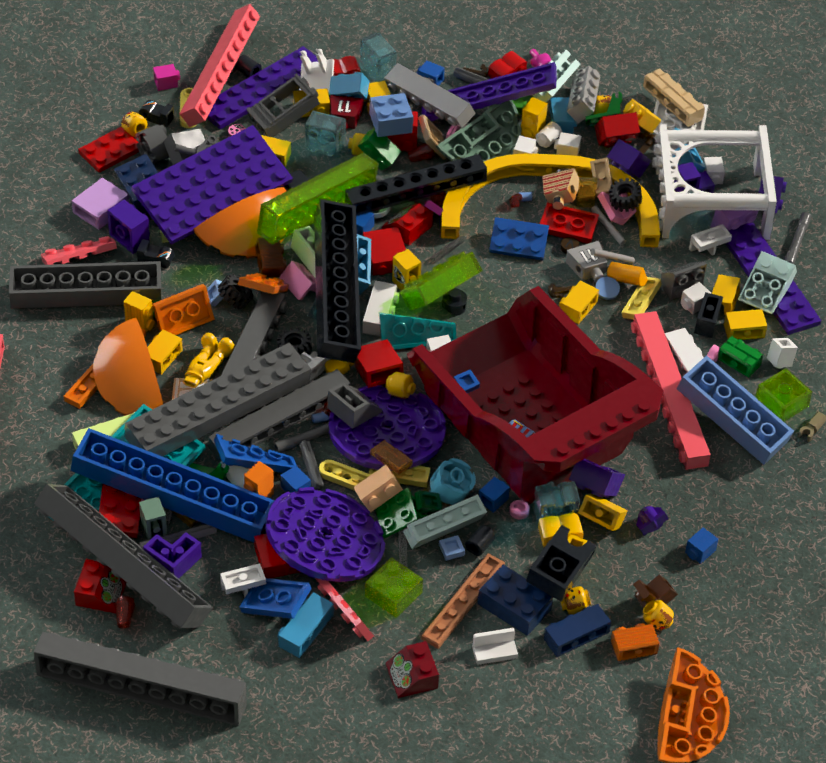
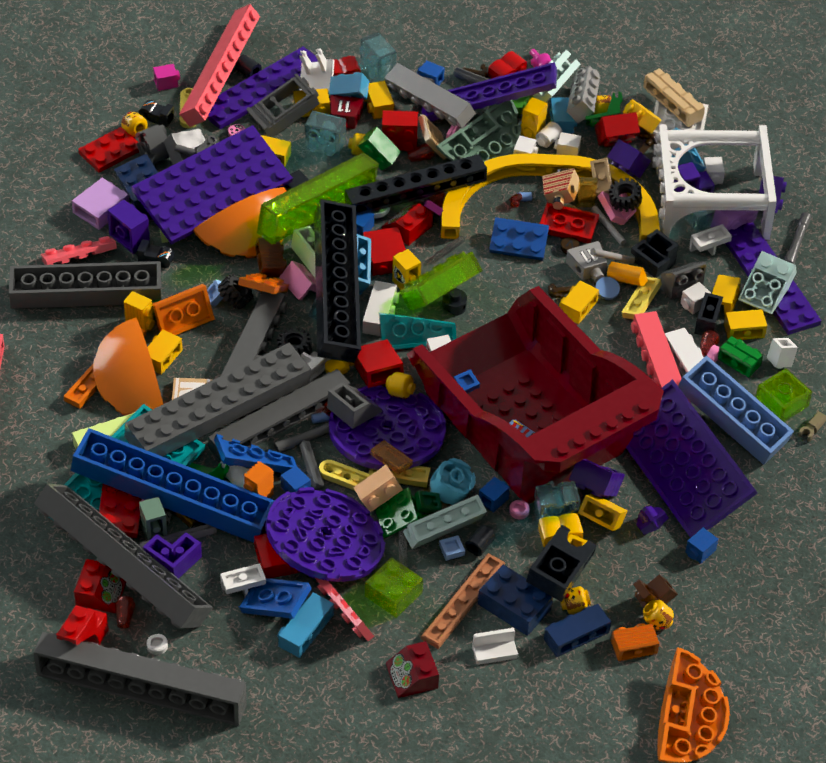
(84, 625): none -> red arch
(157, 644): none -> white tile
(208, 360): yellow piece -> none
(391, 115): medium blue brick -> none
(655, 253): none -> black plate
(689, 464): none -> dark purple plate
(708, 339): none -> clear red cone

